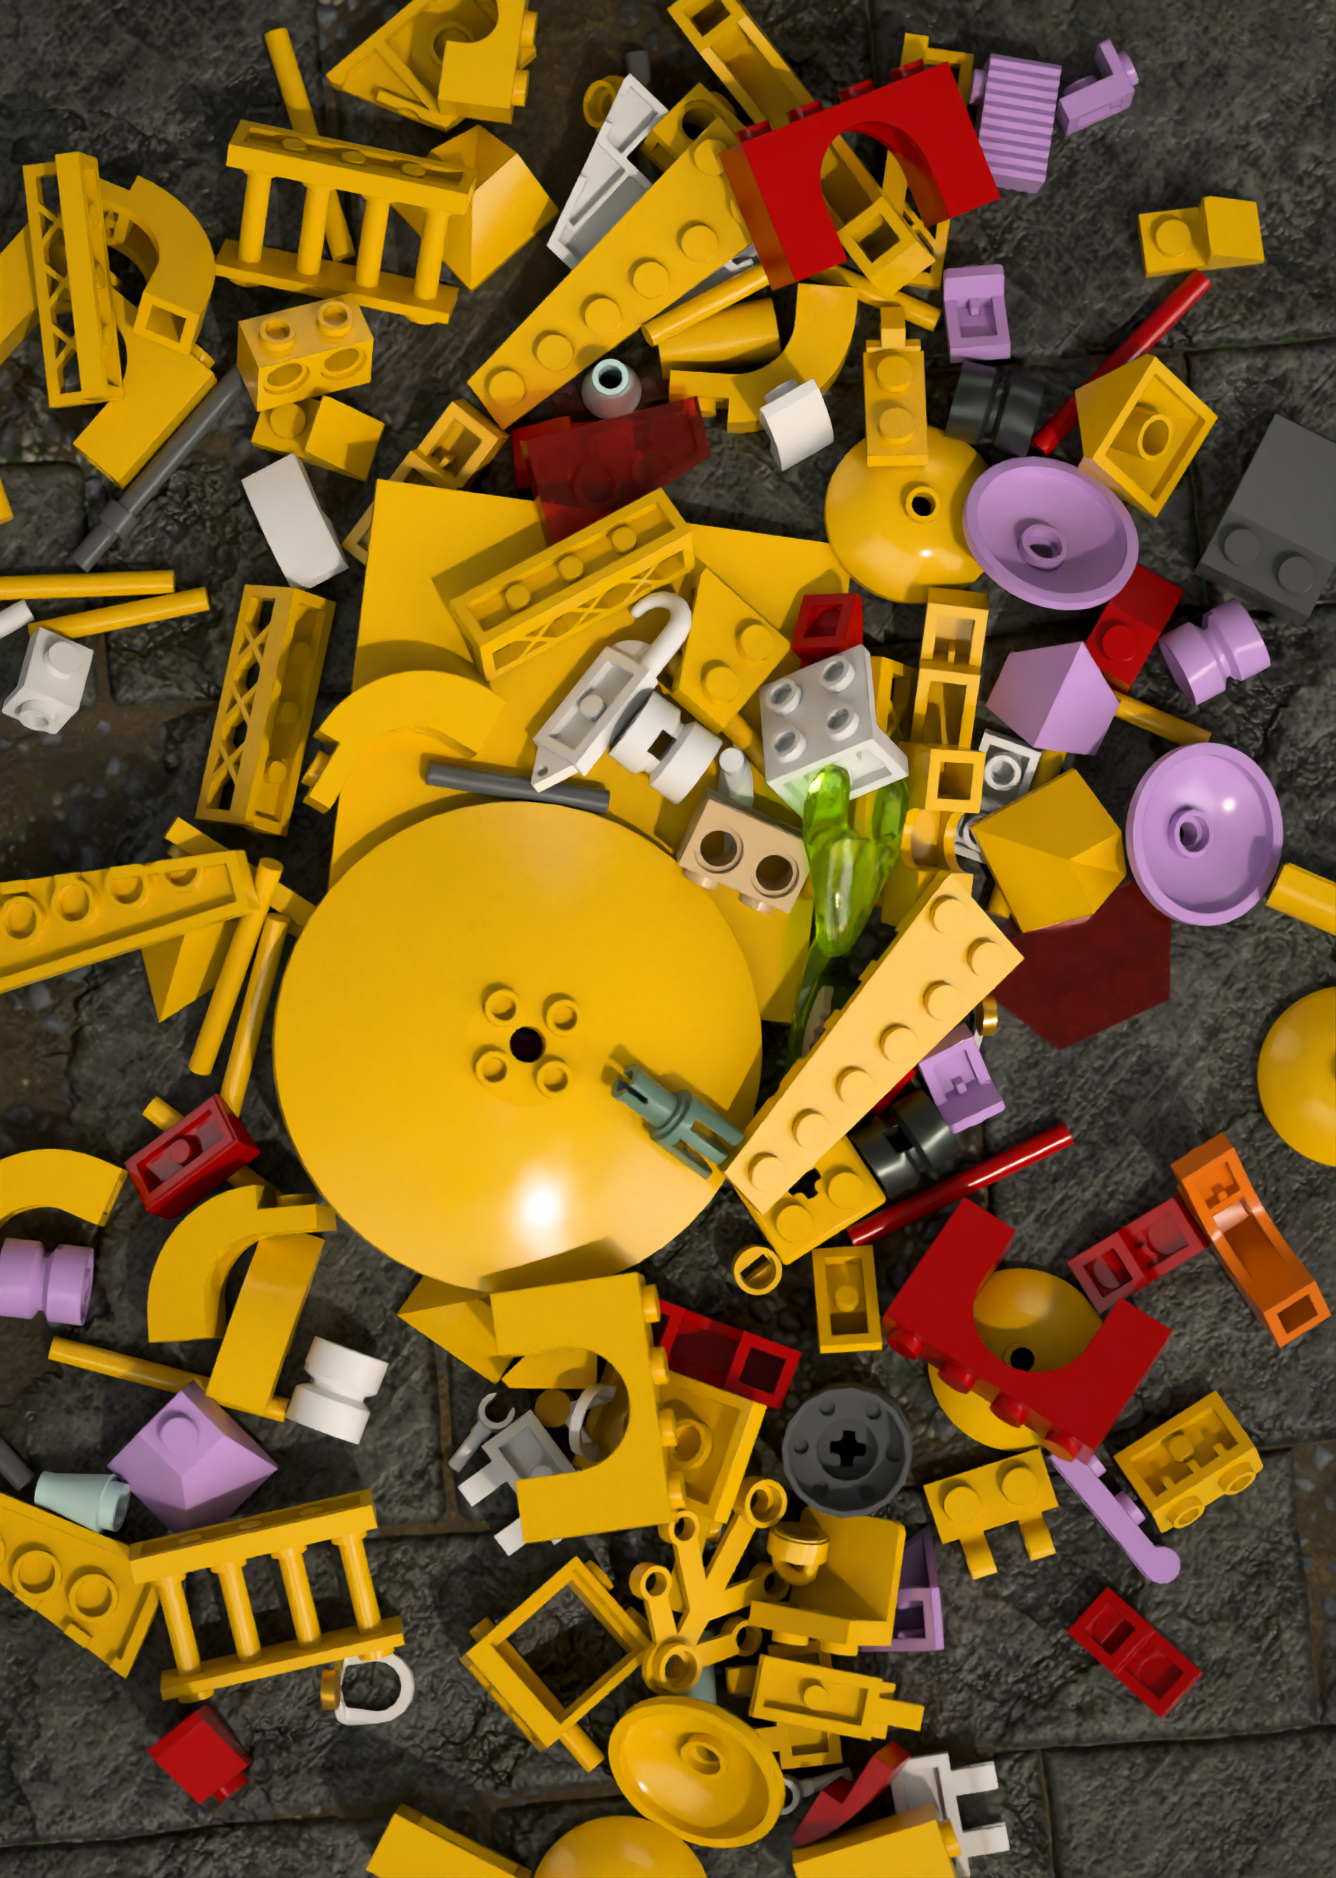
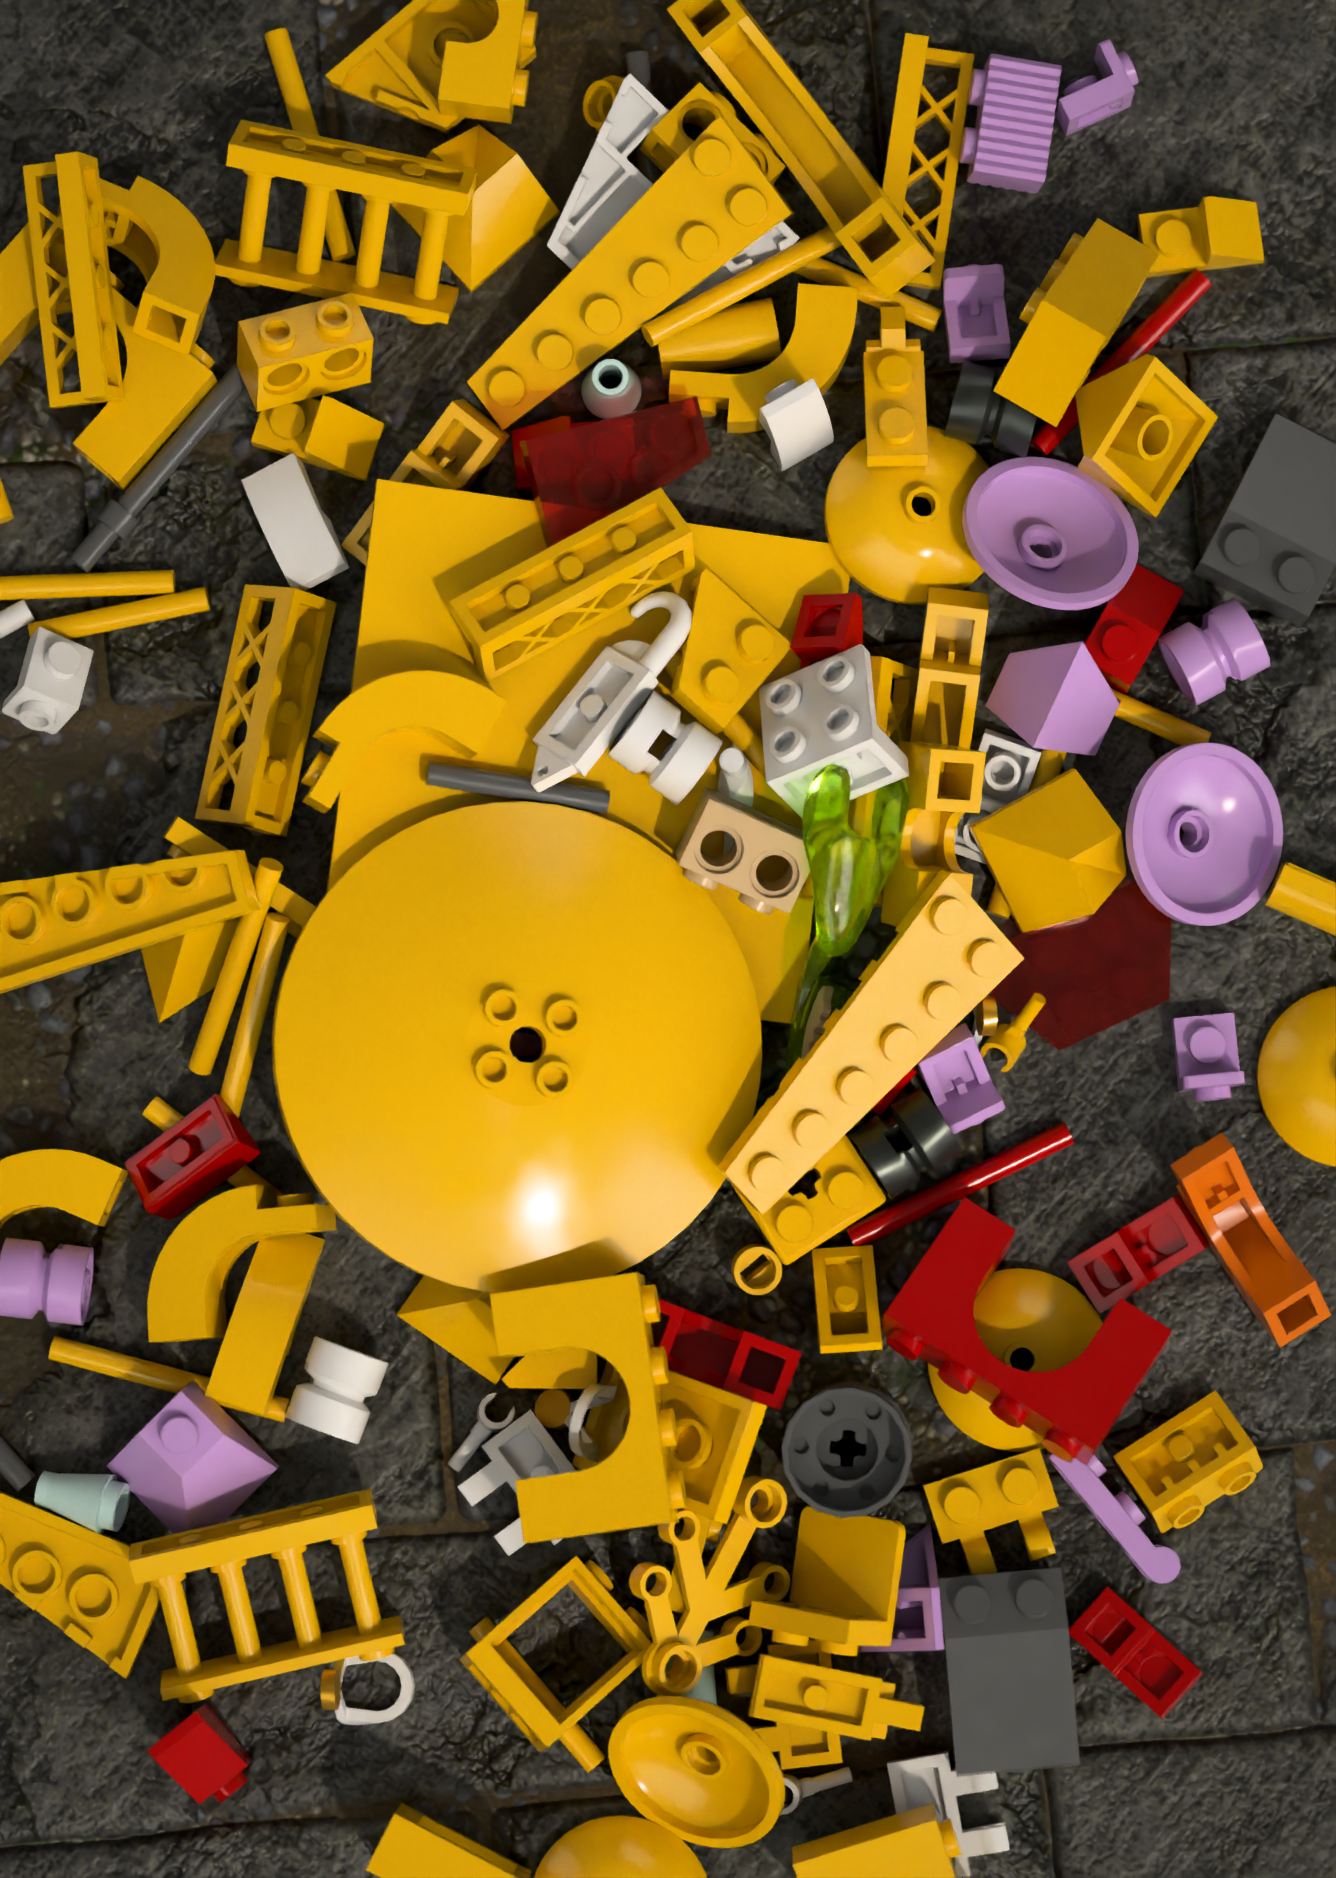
(674, 1118): sand green arm -> none
(780, 169): red arch -> none
(798, 1545): yellow tile -> none
(843, 1799): red slope -> none
(1008, 1672): none -> dark grey slope
(1011, 1036): none -> yellow hand
(1074, 318): none -> yellow wedge
(1207, 1056): none -> lavender bracket

